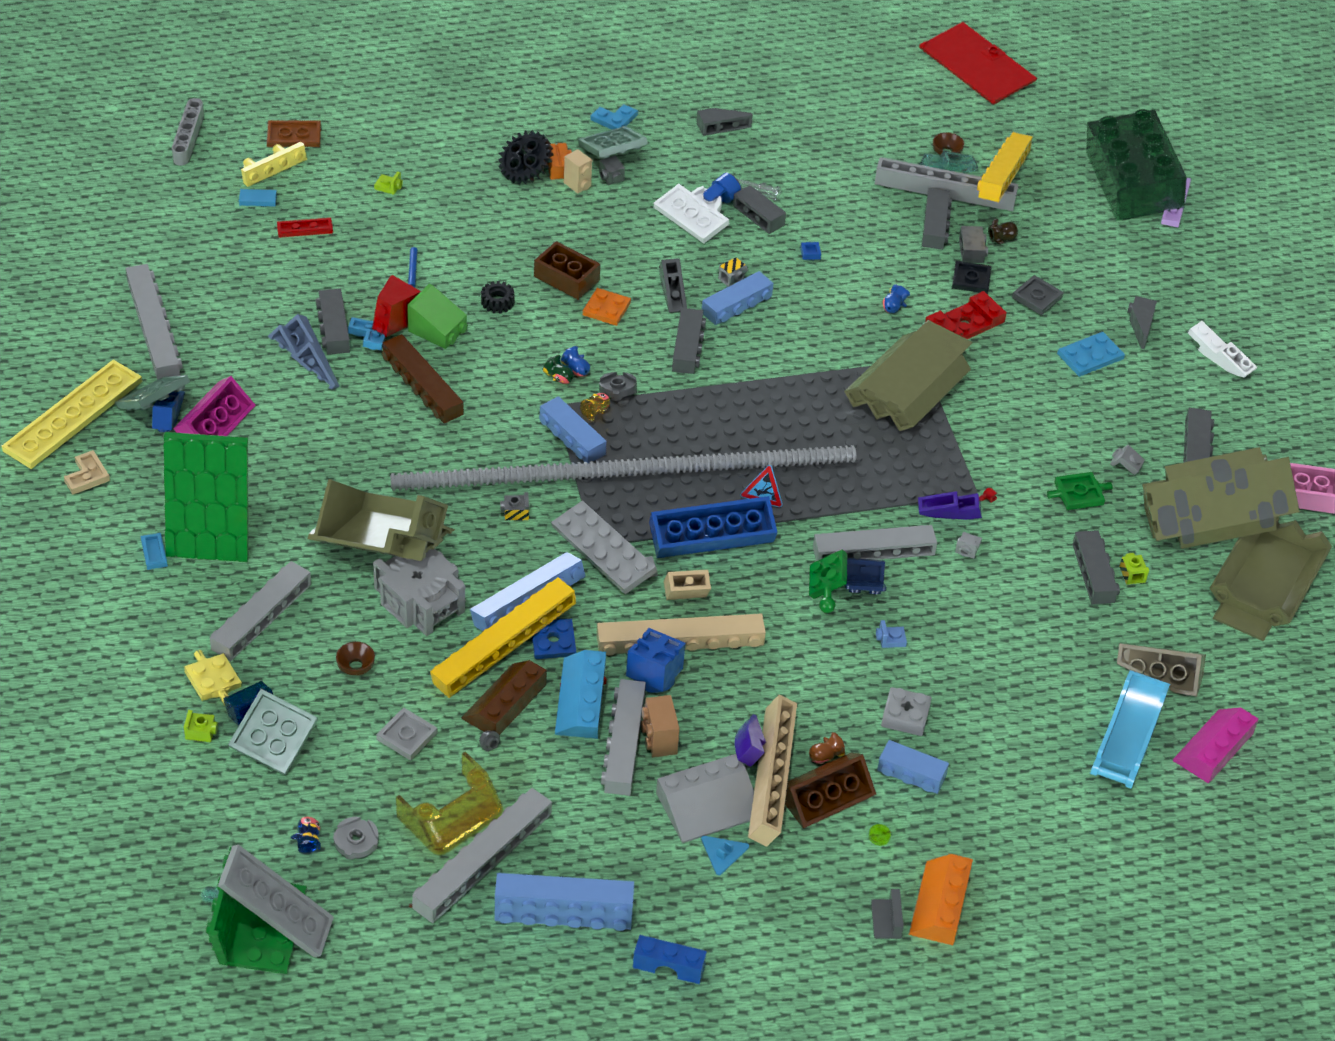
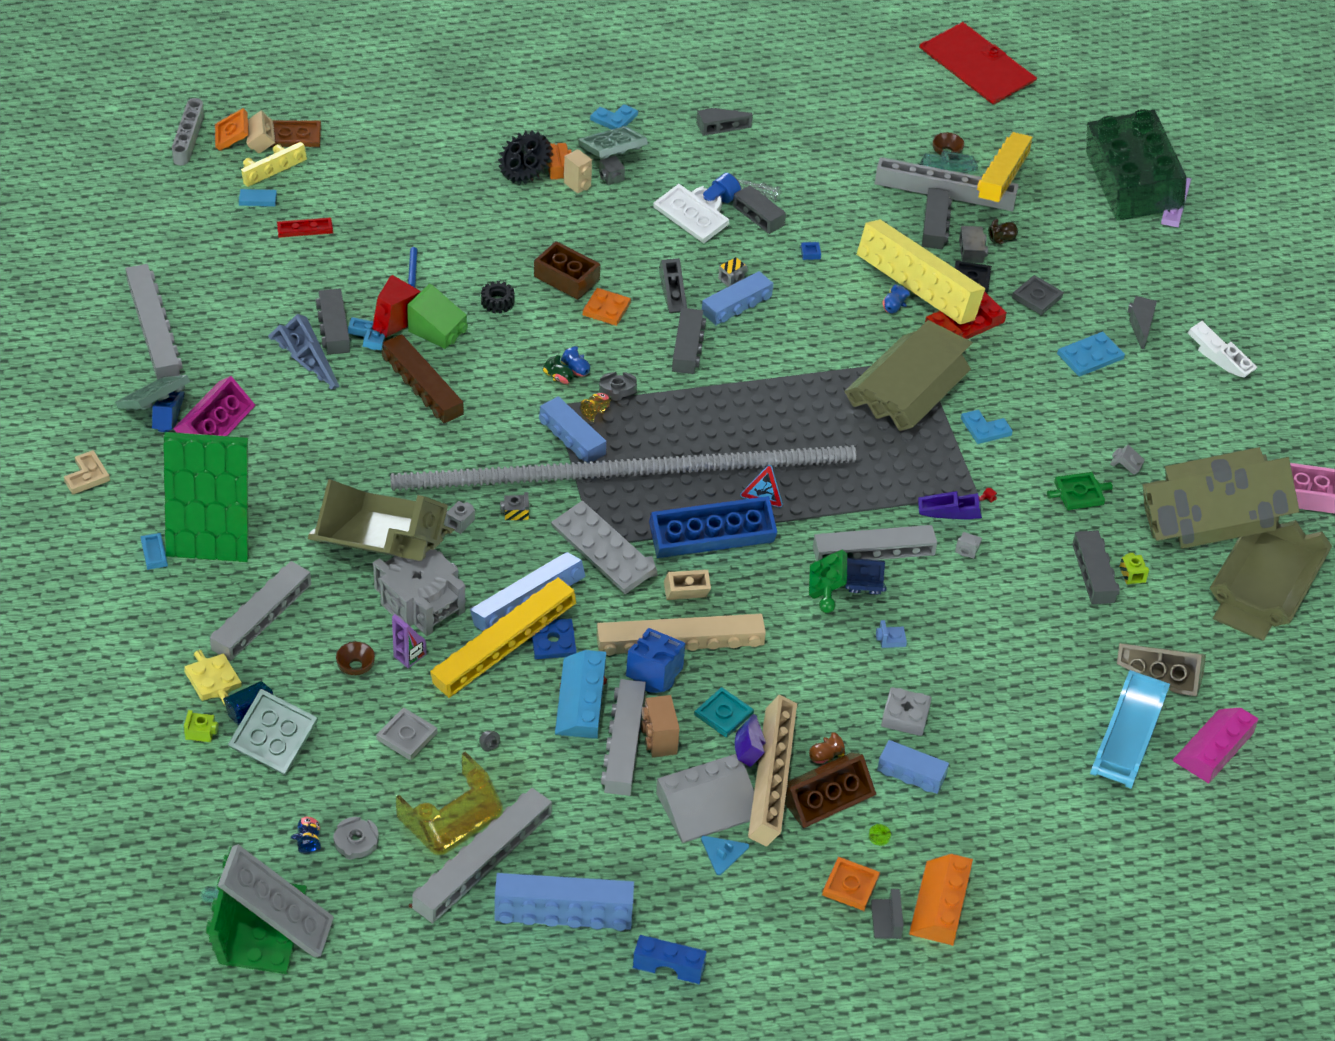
(71, 414): light yellow plate -> none
(231, 129): none -> orange plate
(260, 132): none -> tan brick
(389, 184): lime bracket -> none
(407, 644): none -> medium lavender slope
(461, 513): none -> light grey brick
(507, 697): reddish brown slope -> none
(724, 712): none -> teal tile
(851, 883): none -> orange plate
(920, 271): none -> light yellow brick
(985, 431): none -> dark azure plate
(1198, 434): dark grey brick -> none

